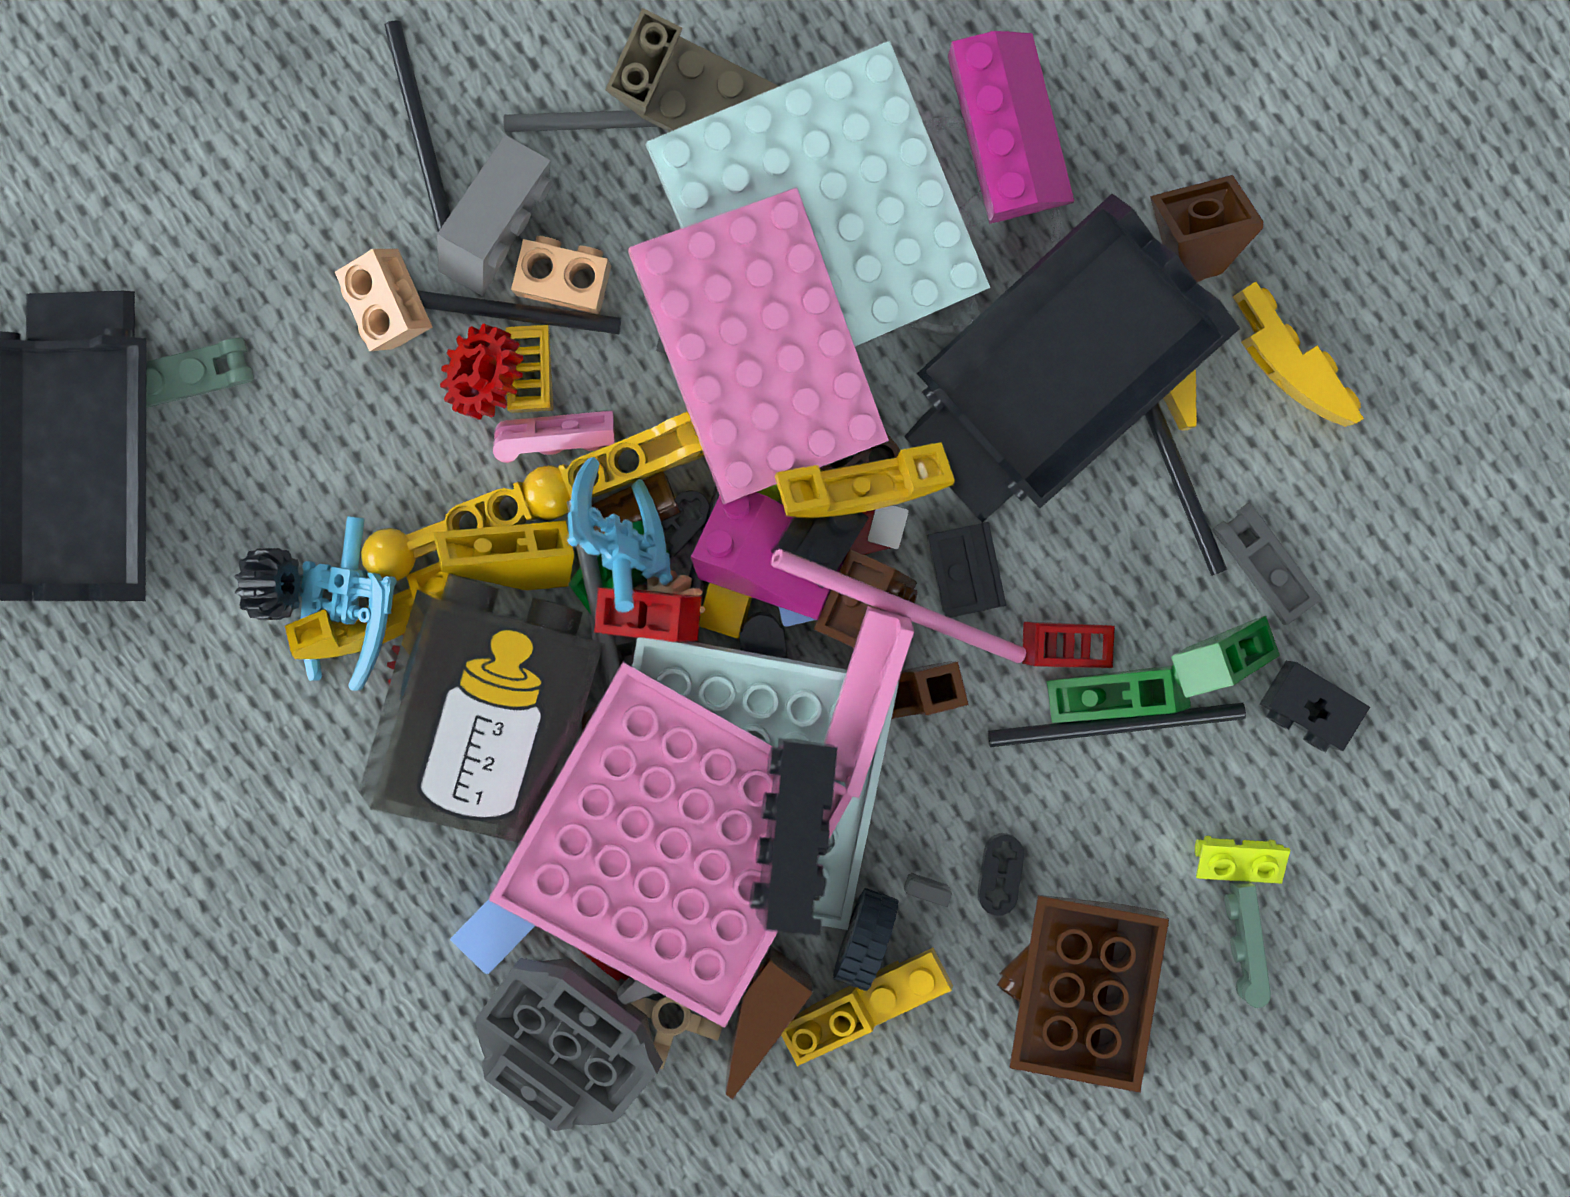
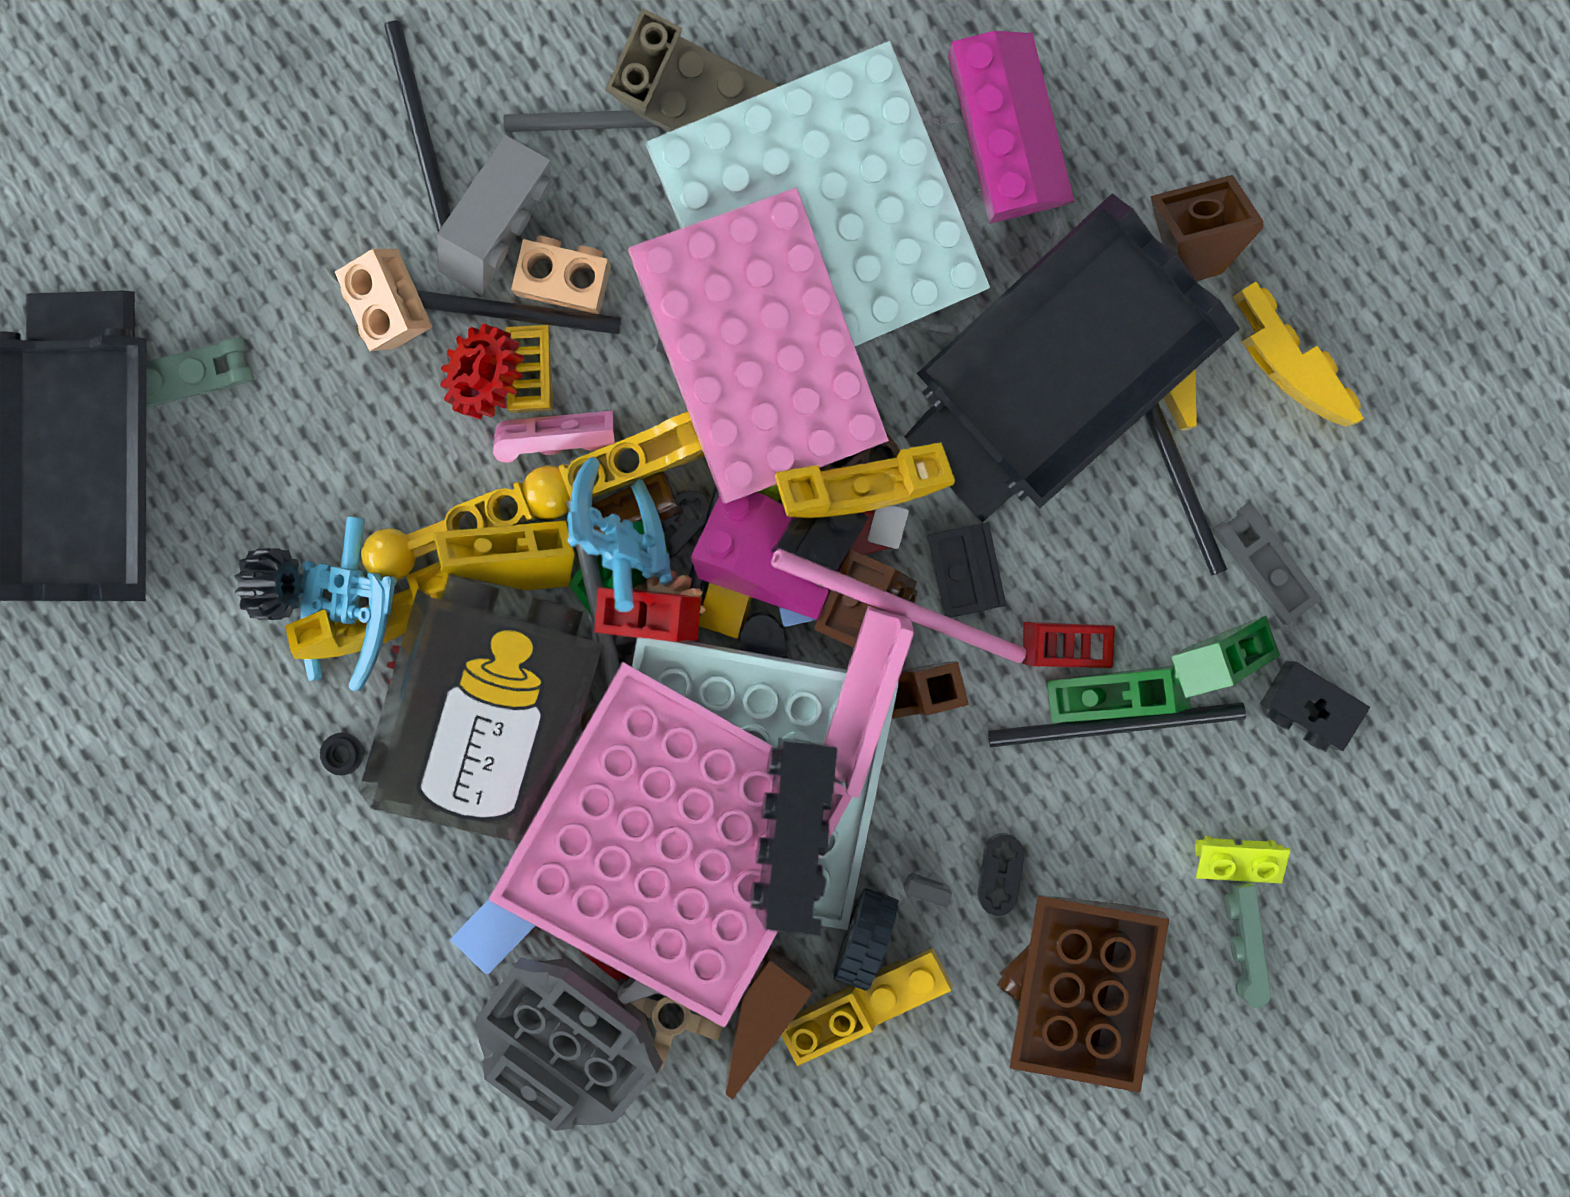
(328, 757): none -> black plate

